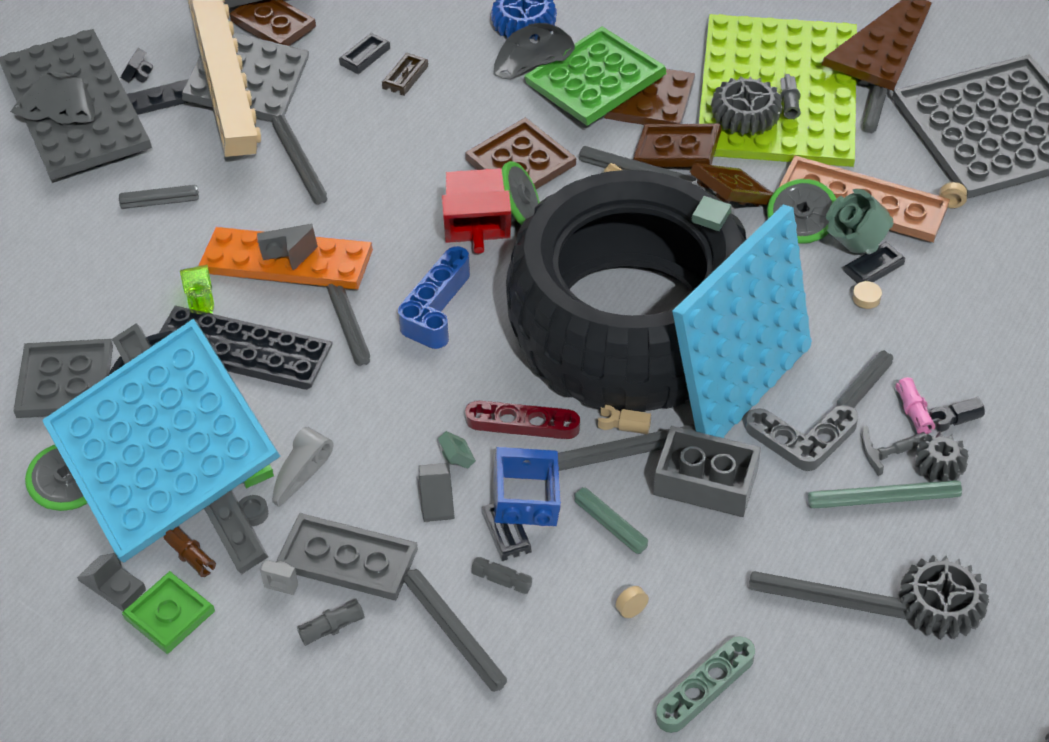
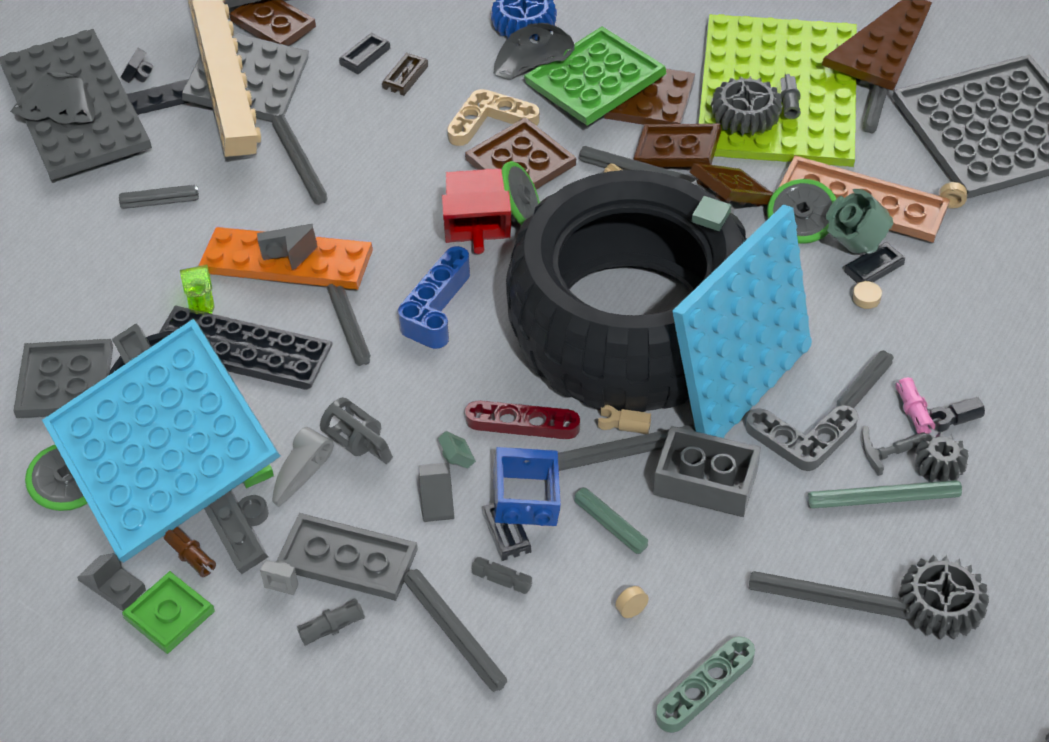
(363, 436): none -> dark grey piece
(488, 107): none -> tan beam

